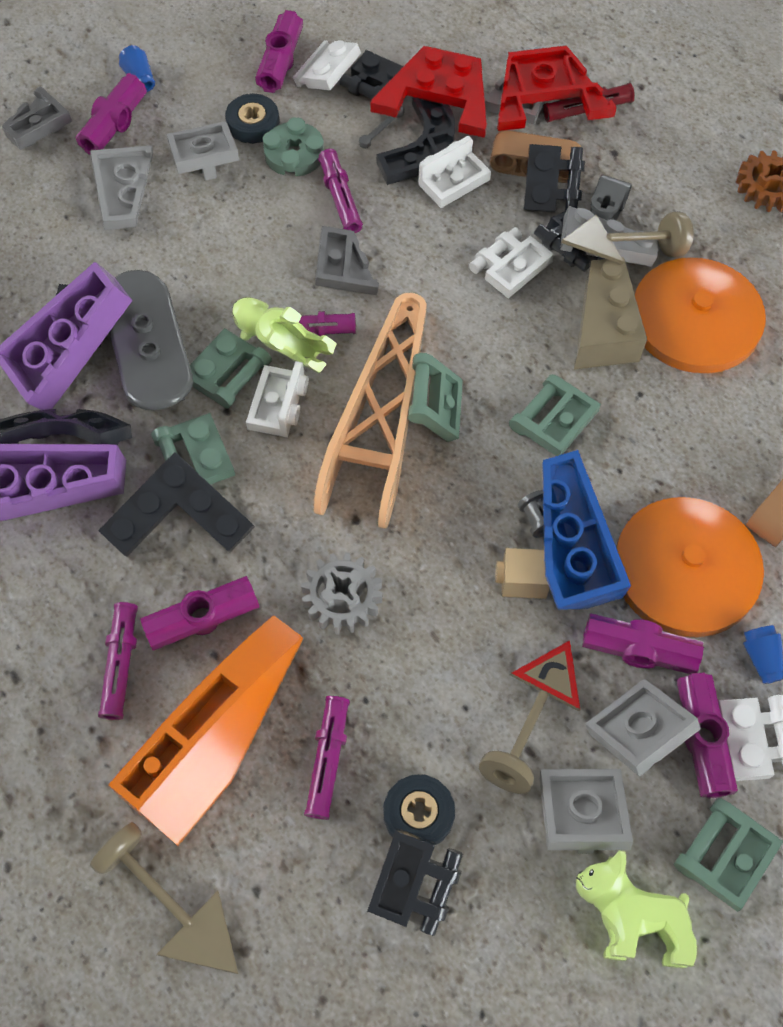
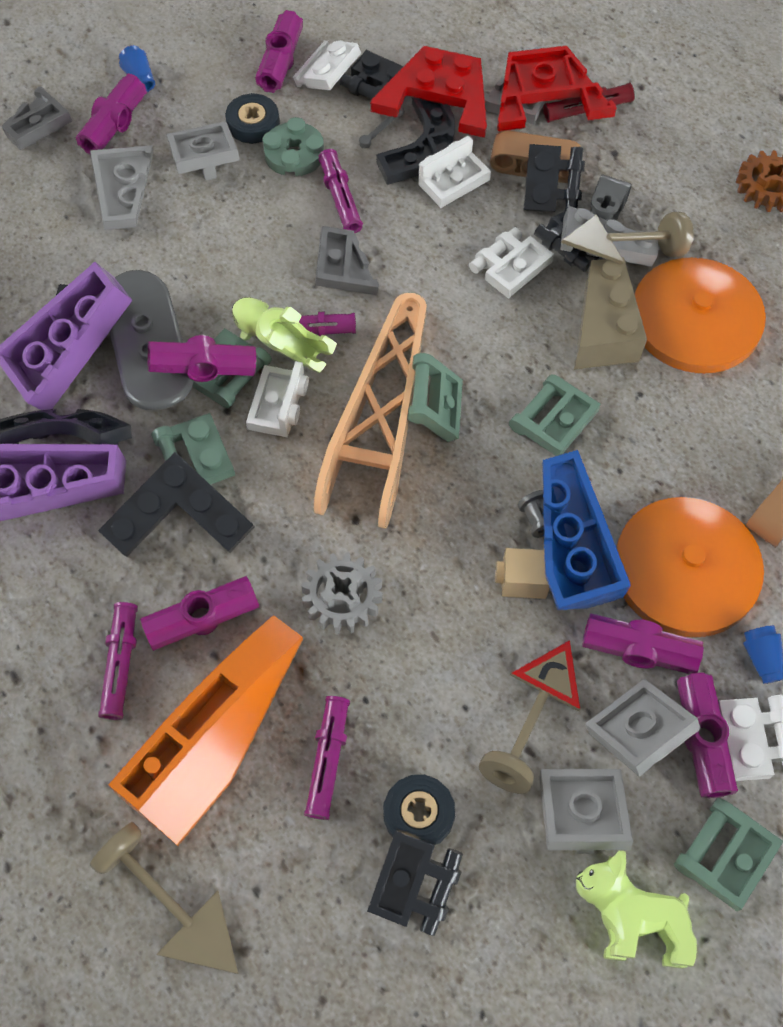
(201, 358): none -> magenta piece

